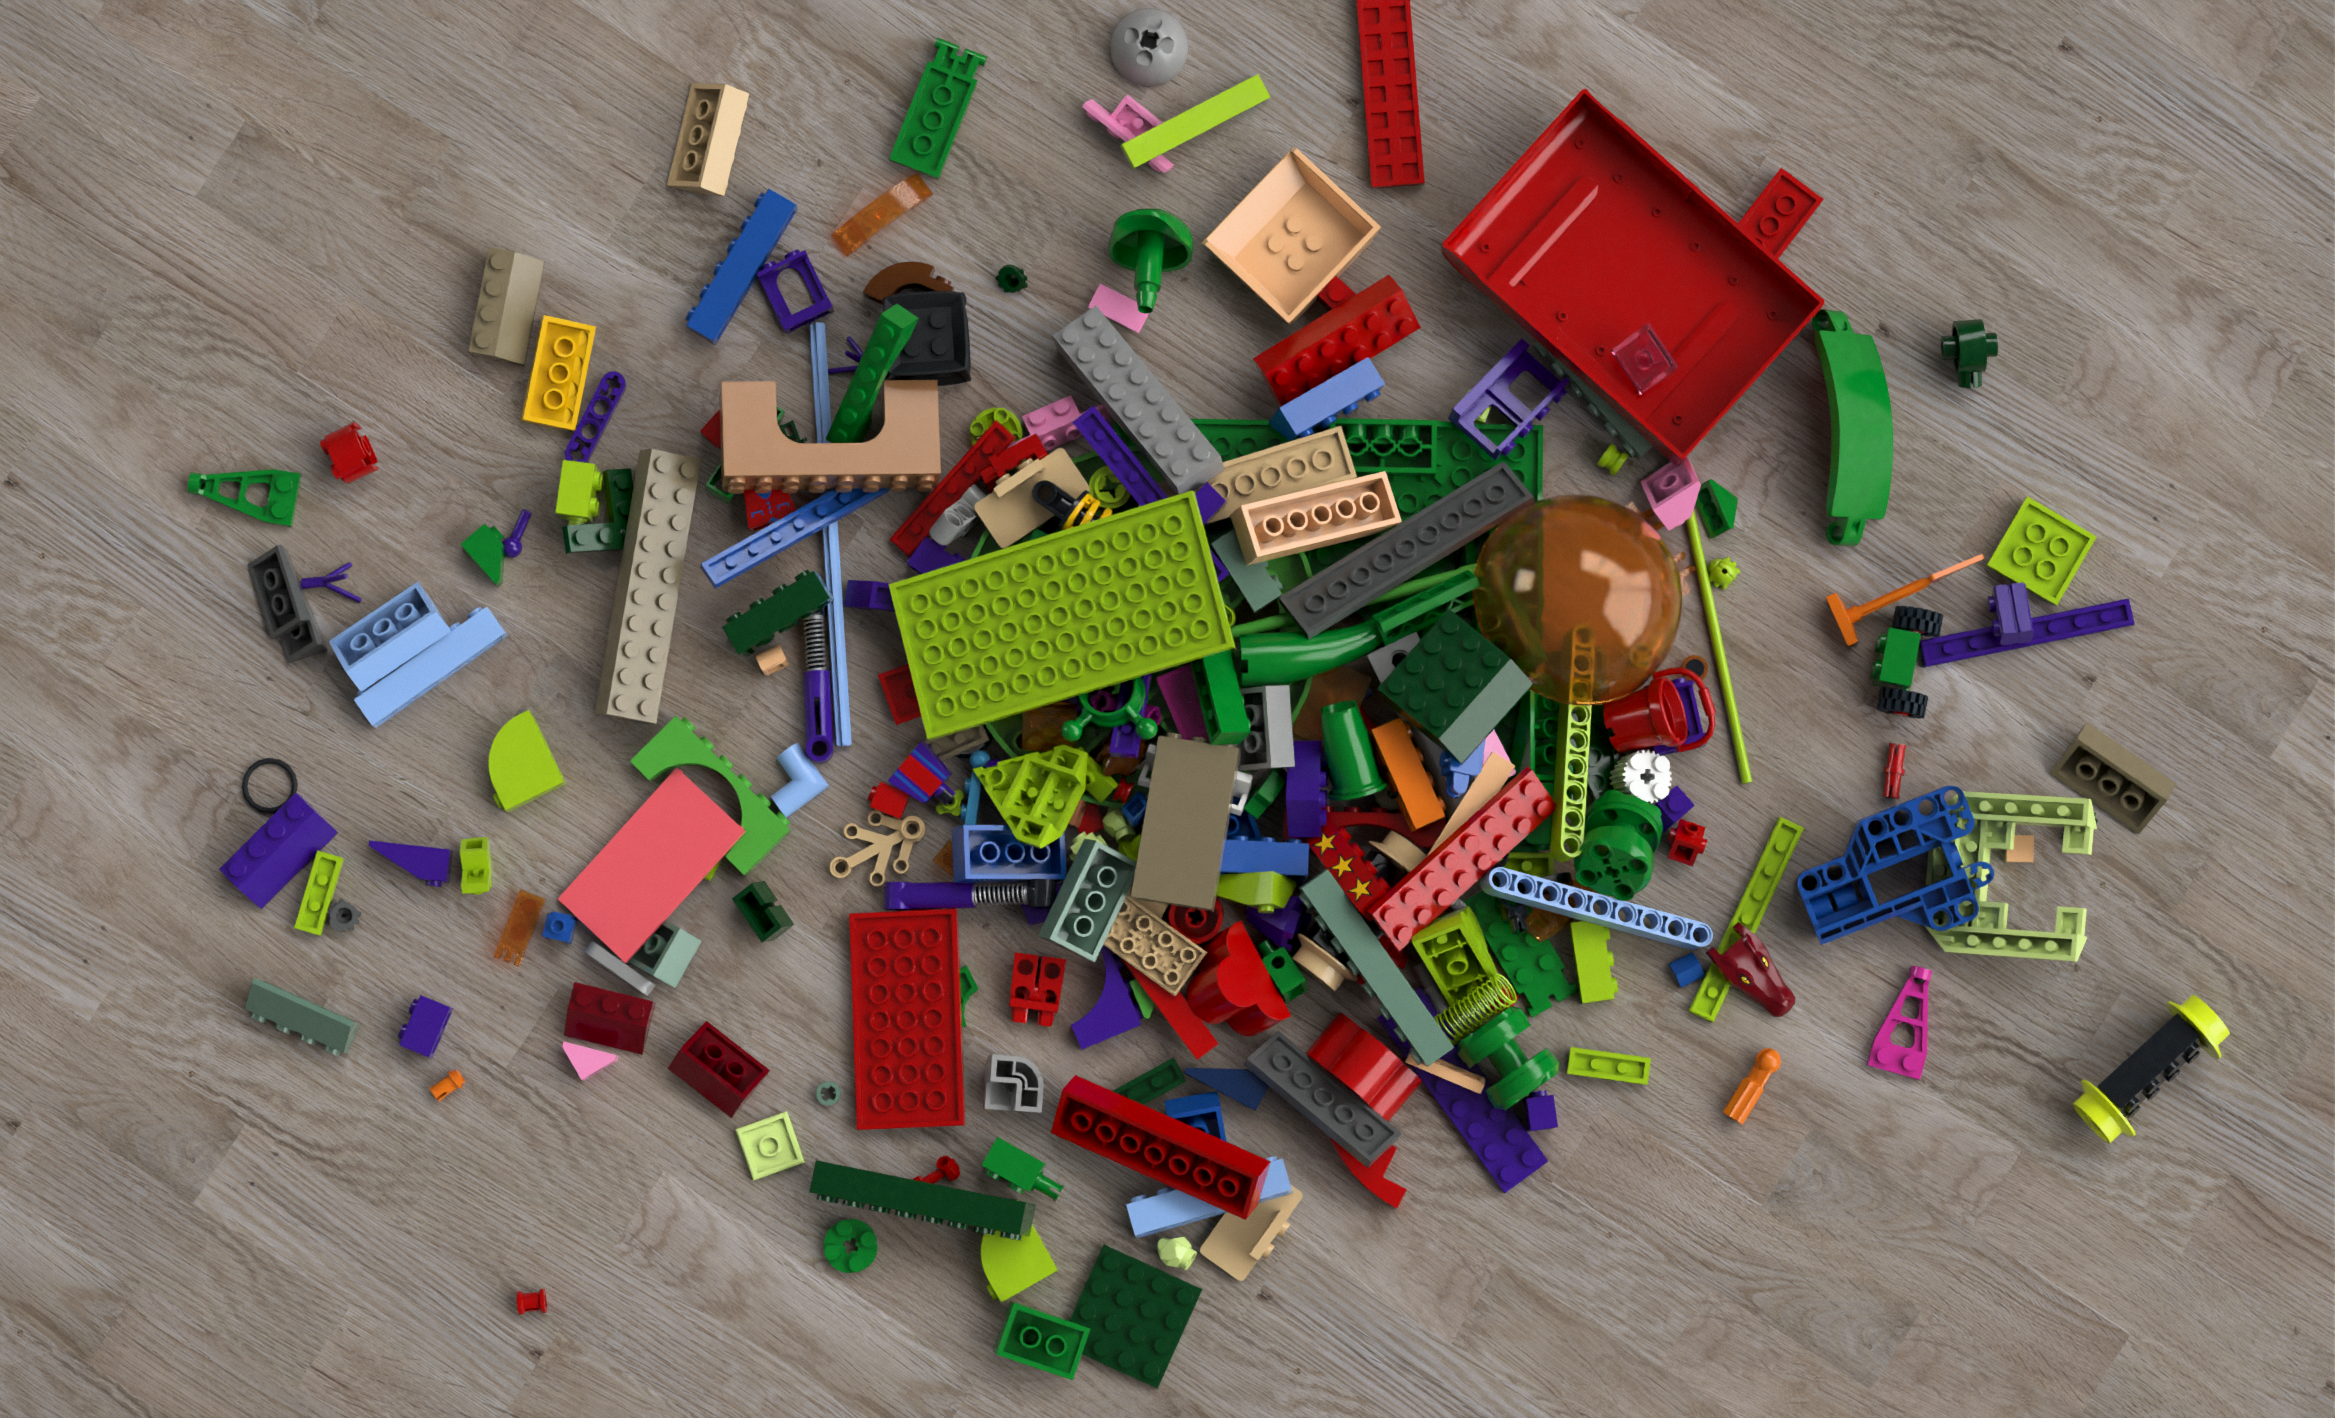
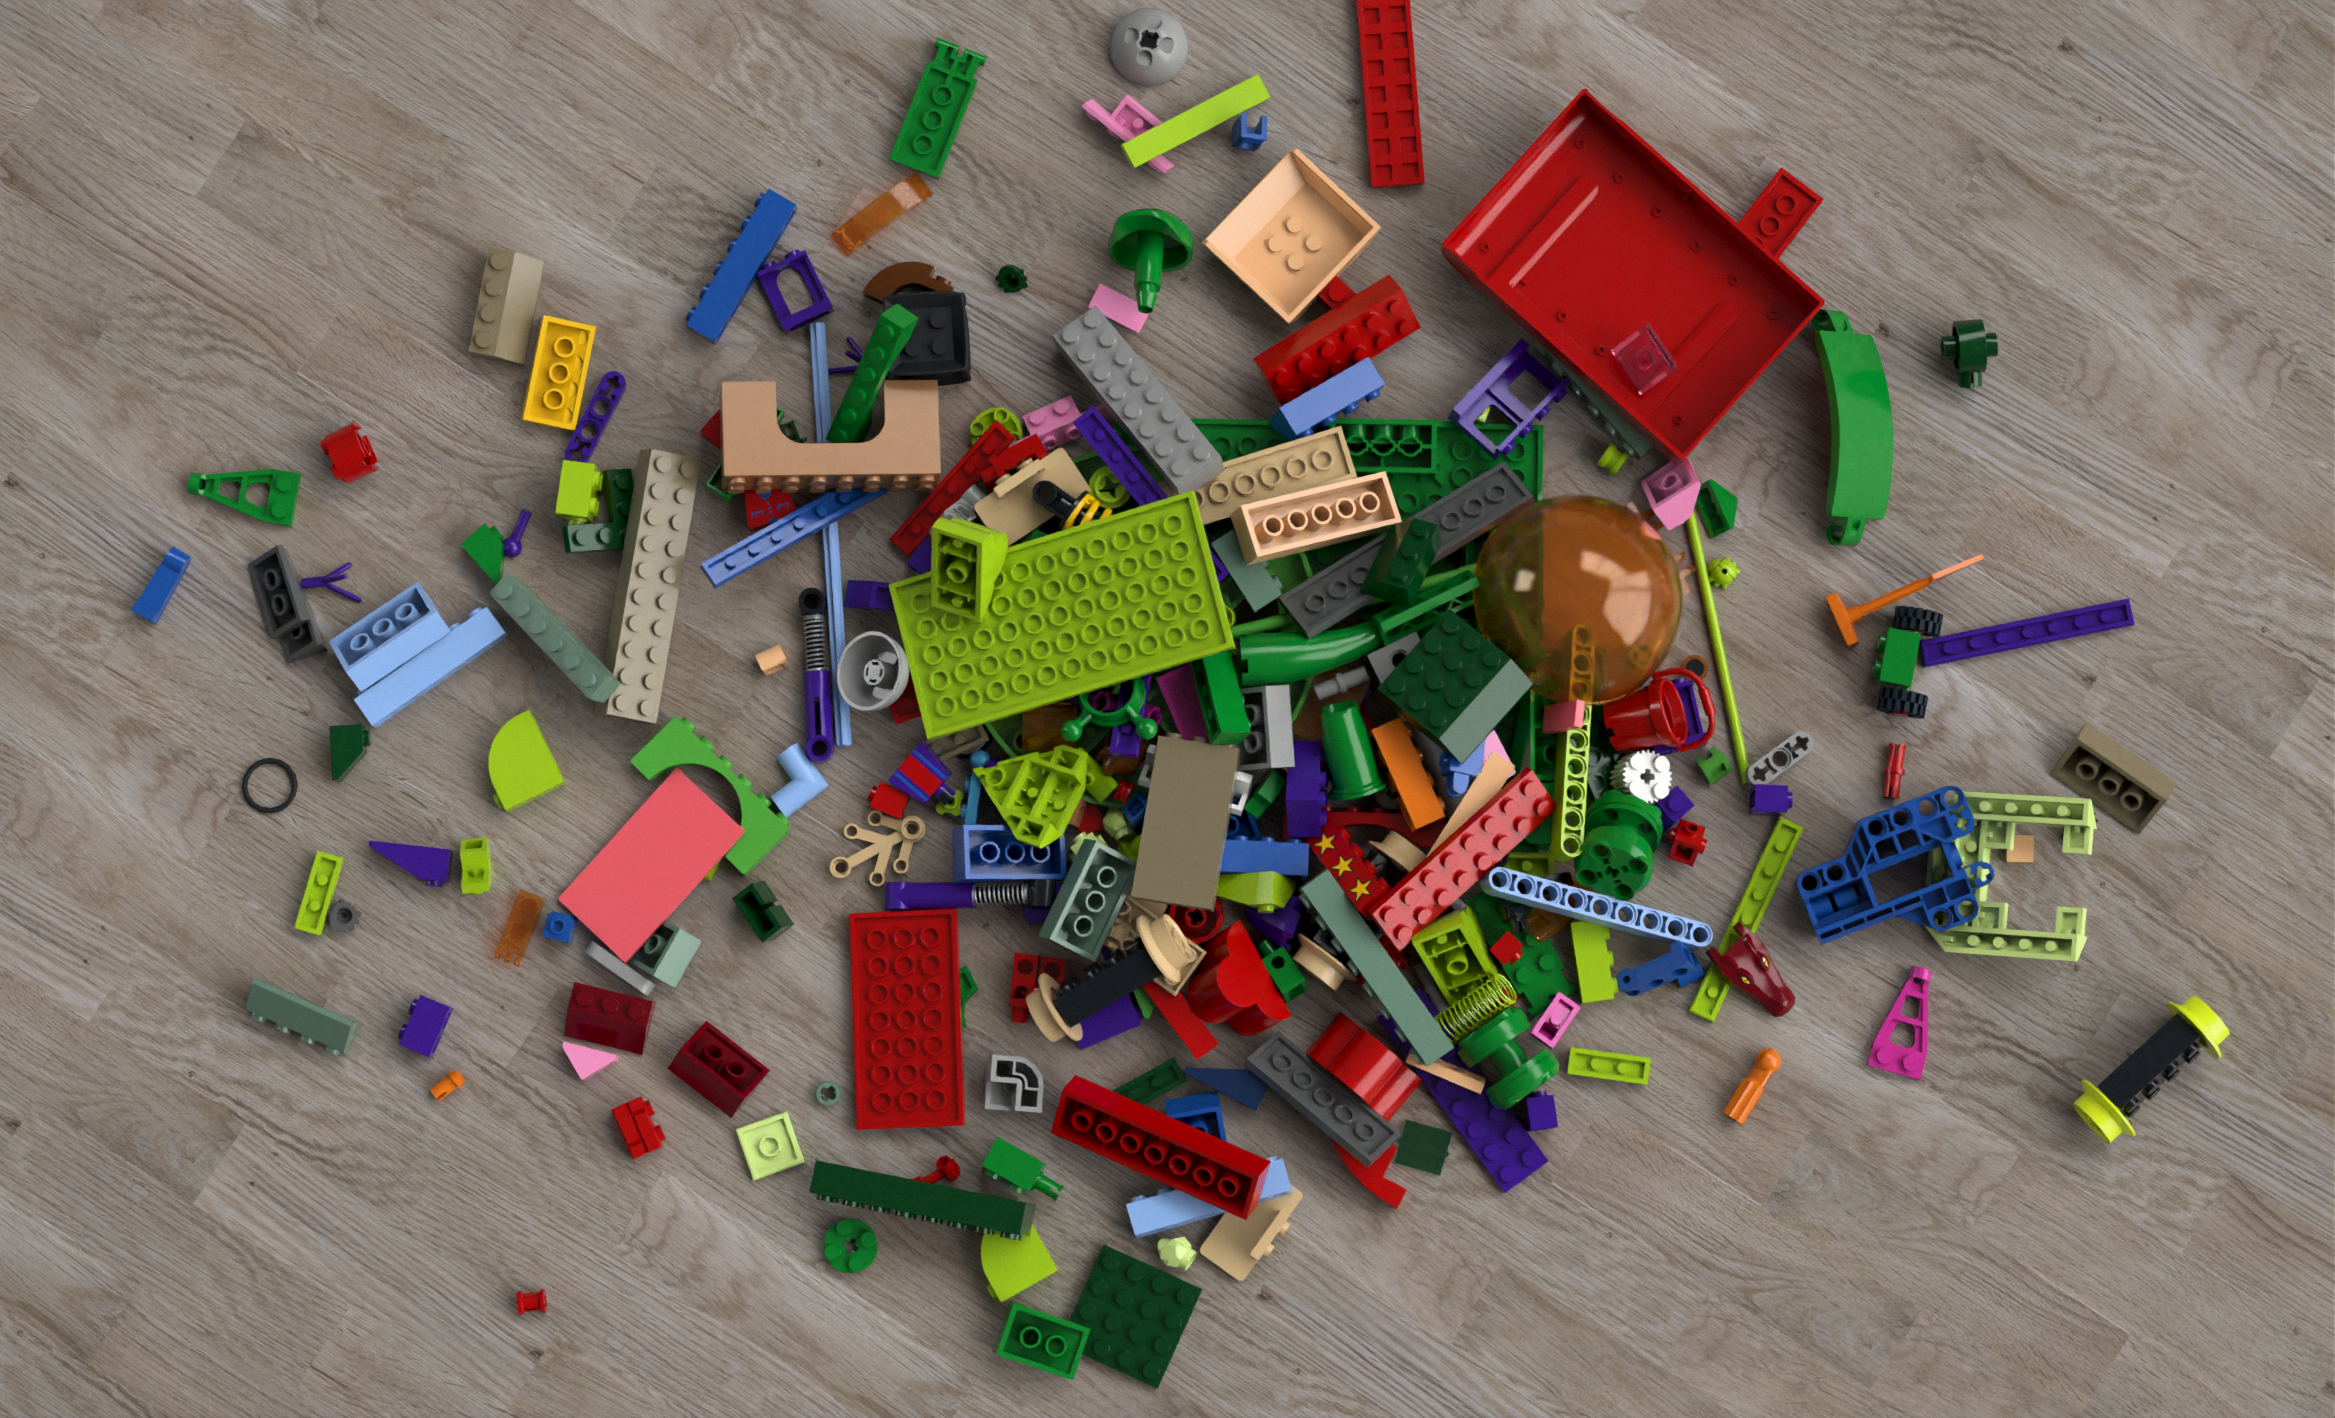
(162, 585): none -> blue leg
(278, 850): dark purple slope -> none
(347, 748): none -> dark green slope
(555, 638): none -> sand green brick
(638, 1127): none -> red brick
(708, 139): tan slope -> none
(777, 612): dark green wedge -> none
(872, 671): none -> light grey piece
(944, 858): clear orange plate -> none
(965, 566): none -> lime brick
(1155, 952): none -> brick
(1209, 502): dark purple brick -> none
(1248, 137): none -> blue window
(1341, 682): none -> light grey pin
(1403, 561): none -> dark green slope
(1423, 1147): none -> clear green piece
(1507, 949): none -> red plate
(1555, 1020): none -> slope
(1563, 716): none -> coral tile
(1658, 971): none -> blue leg
(1714, 767): none -> bright green tile
(1770, 800): none -> dark purple brick
(1790, 742): none -> light grey beam
(2012, 614): dark purple brick -> none
(2041, 551): lime plate -> none

